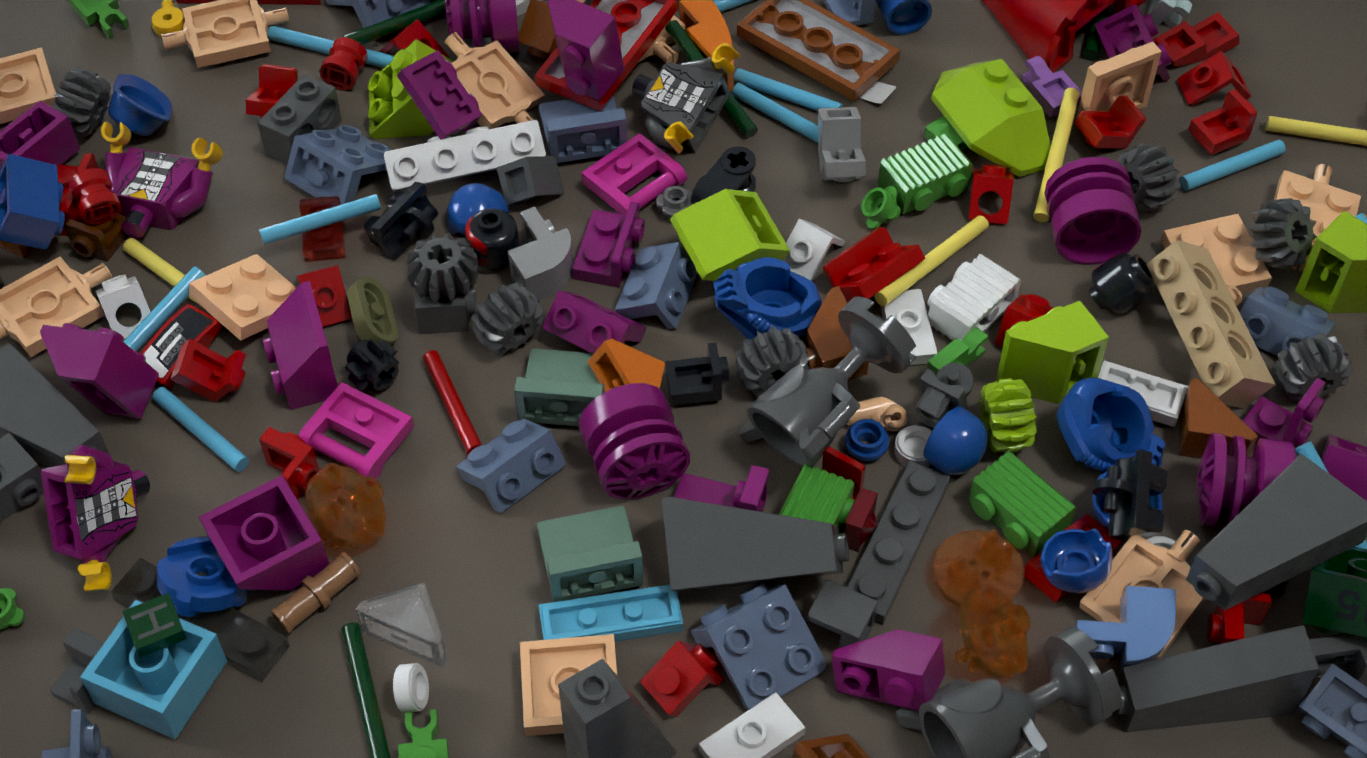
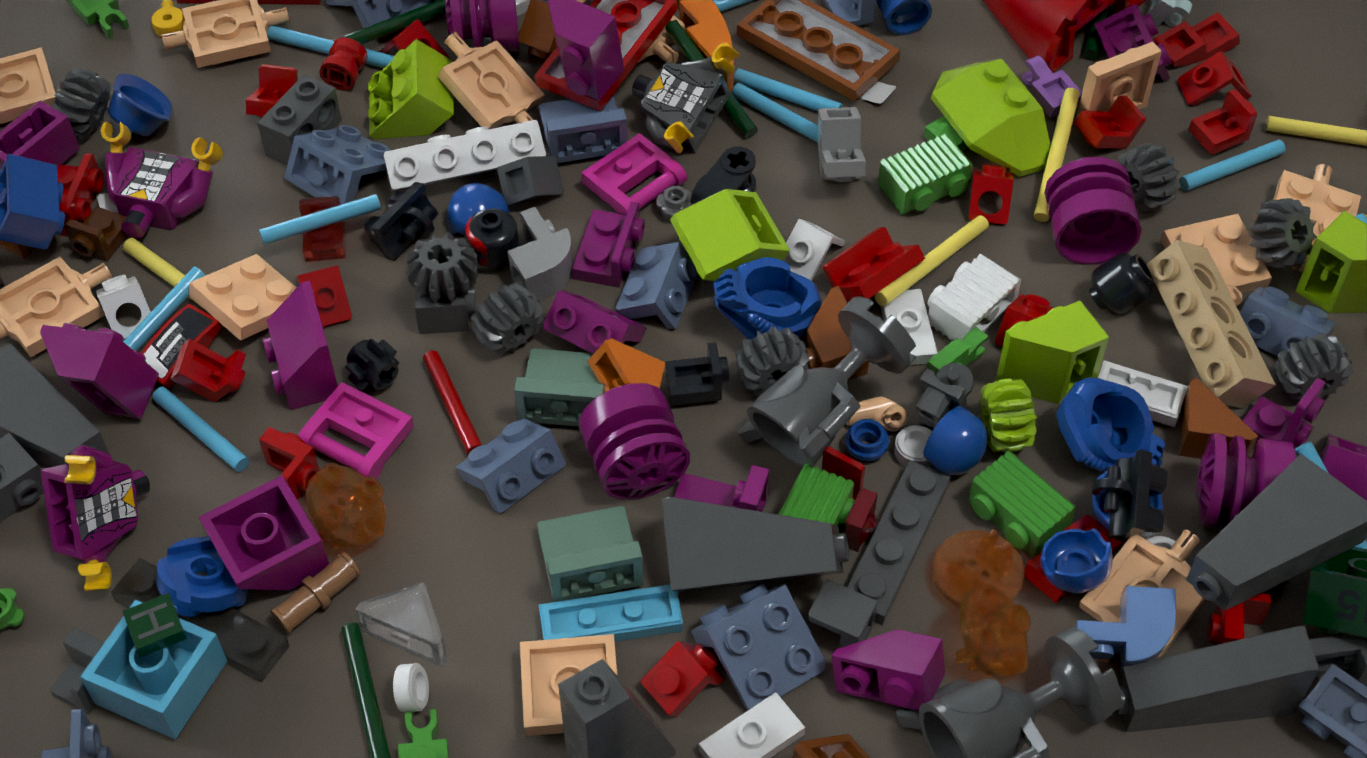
(94, 193): red wheel -> none
(372, 311): olive plate -> none
(440, 95): magenta bracket -> none
(880, 206): bright green plate -> none

